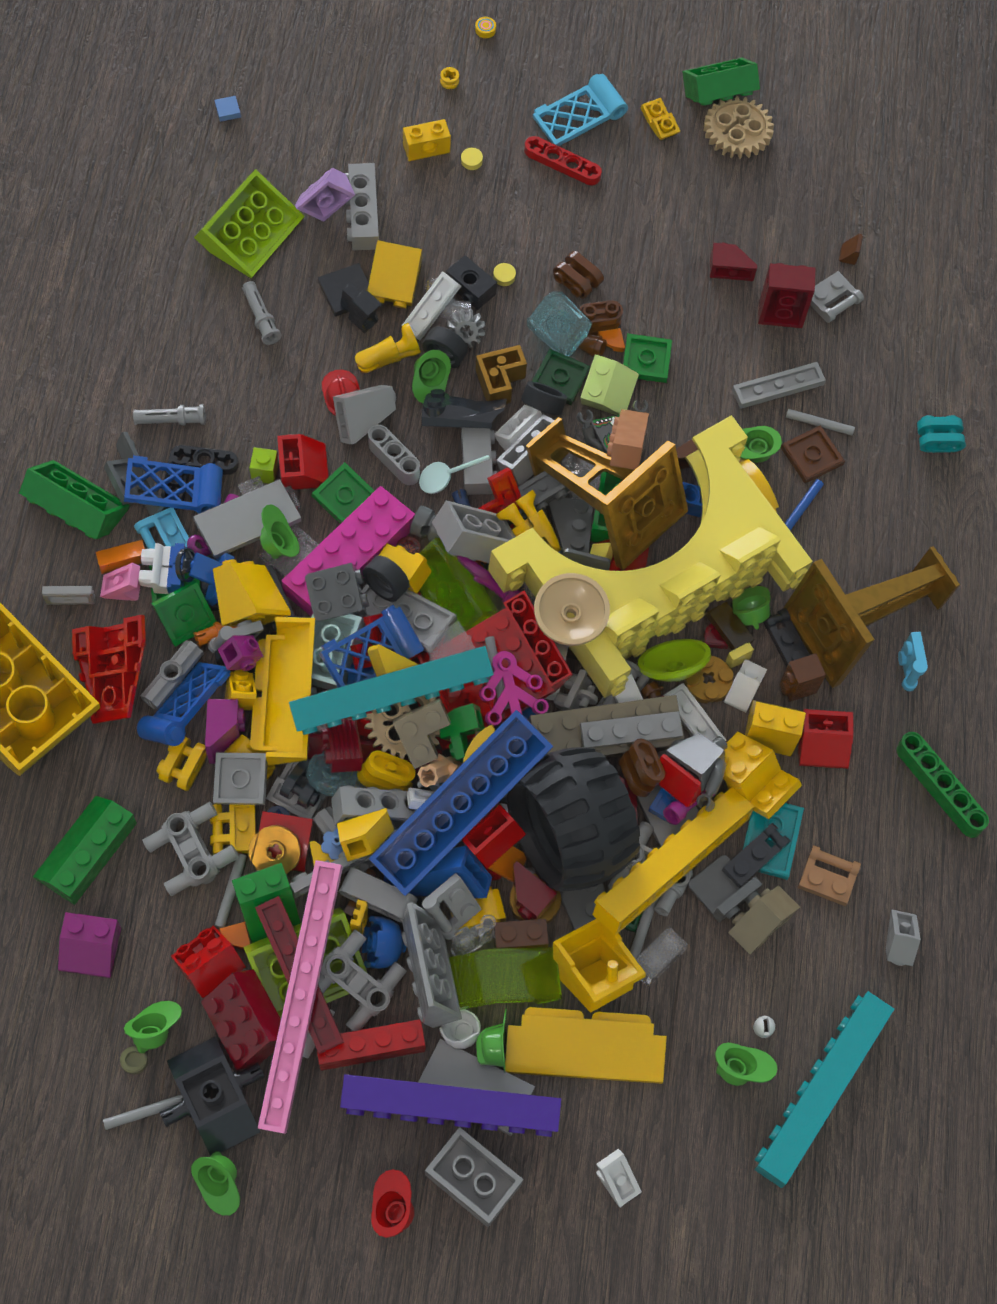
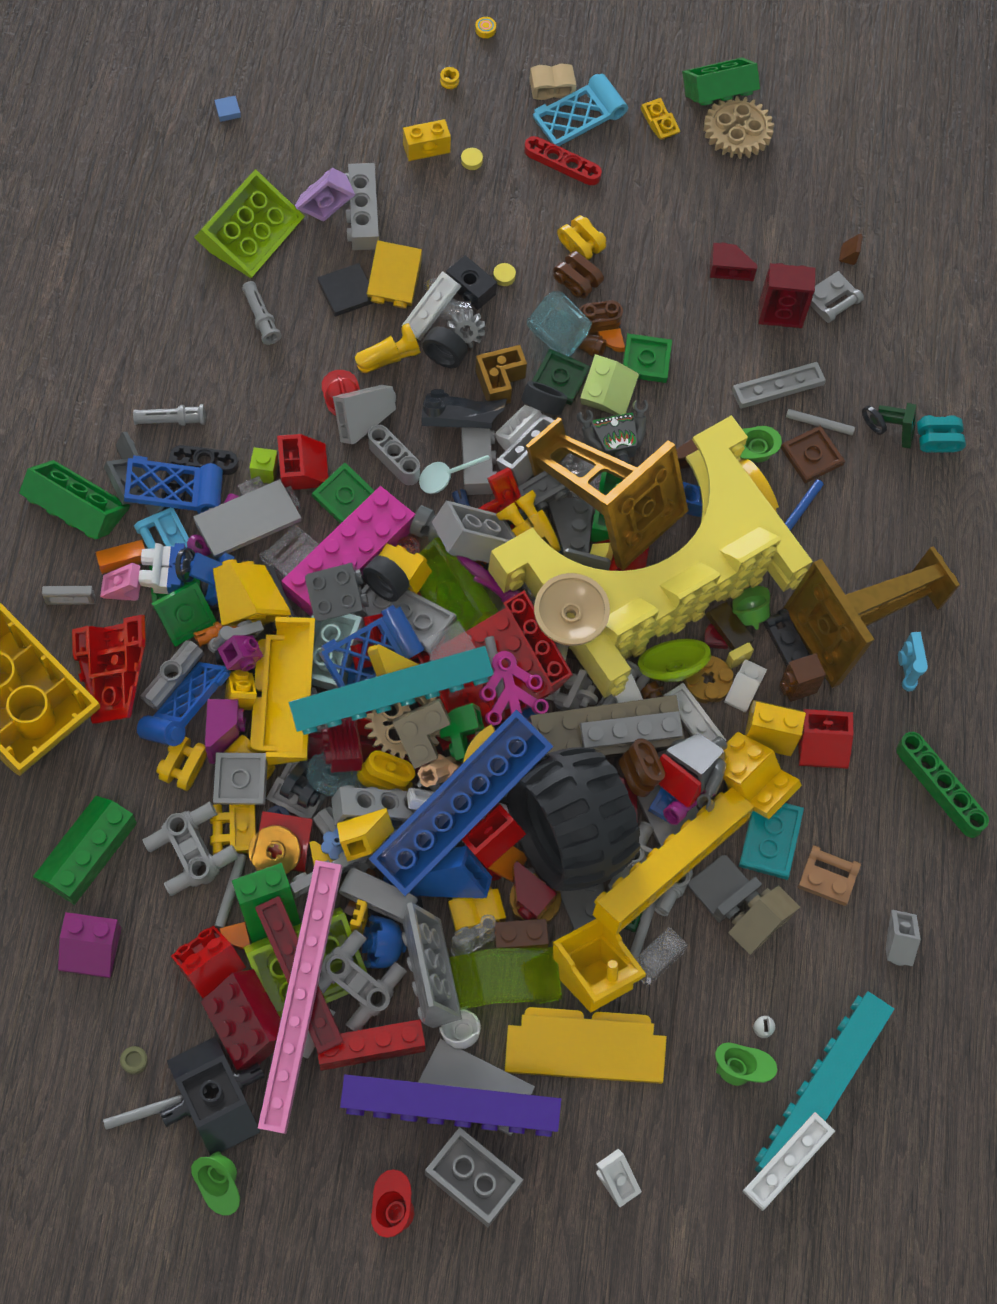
(152, 1025): bright green piece -> none
(276, 534): bright green piece -> none
(361, 307): black piece -> none
(430, 373): bright green piece -> none
(459, 902): light grey plate -> none
(491, 1045): bright green piece -> none
(552, 81): none -> tan brick
(582, 237): none -> yellow brick
(627, 439): nougat brick -> none
(755, 856): black plate -> none
(788, 1161): none -> white tile
(893, 415): none -> dark green piece

